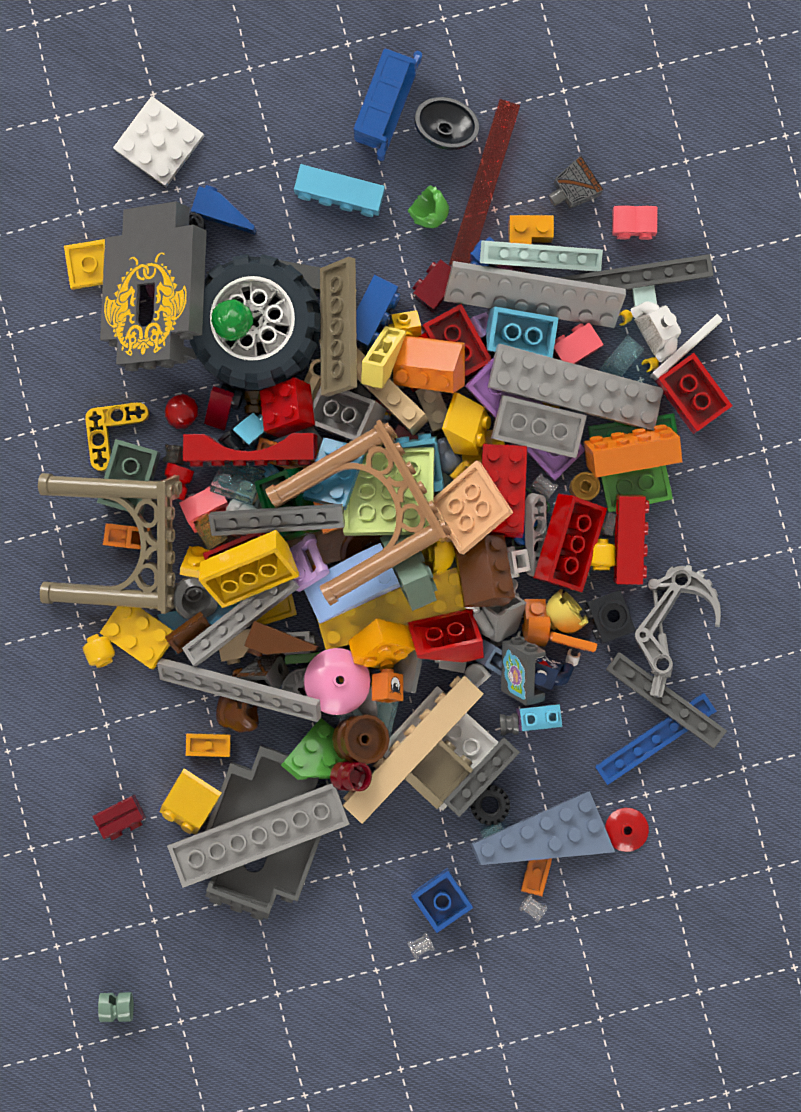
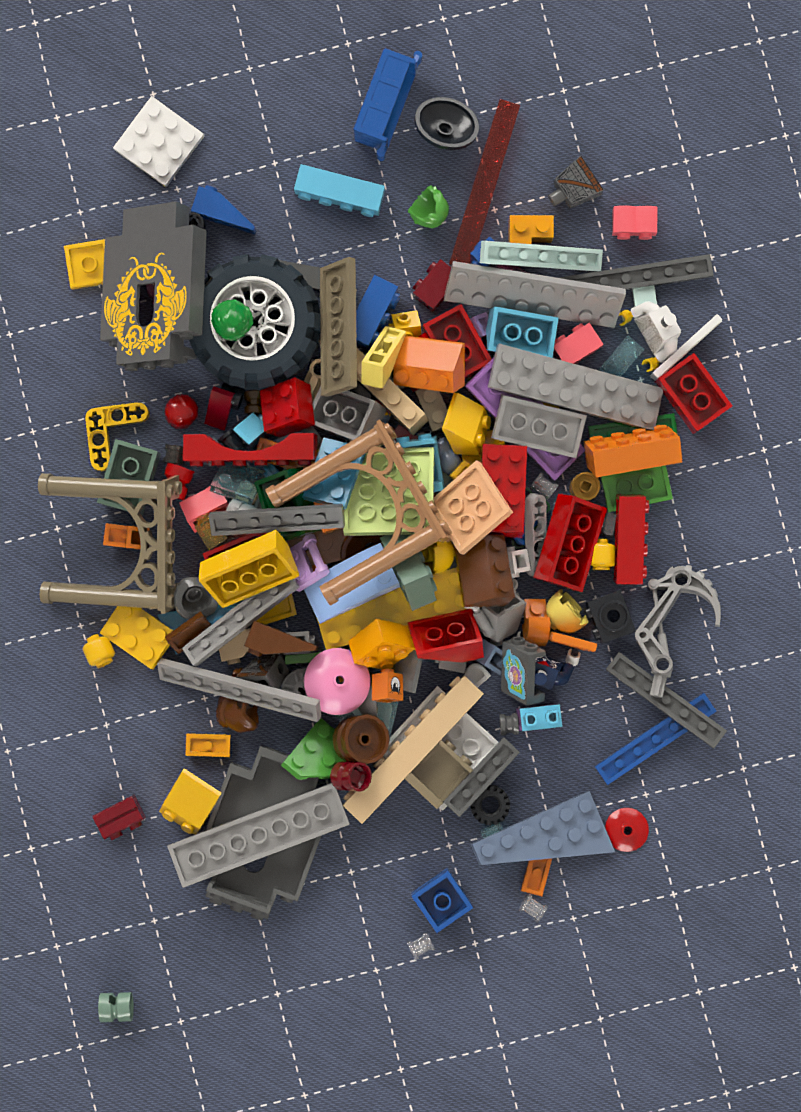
(191, 562): yellow plate -> none

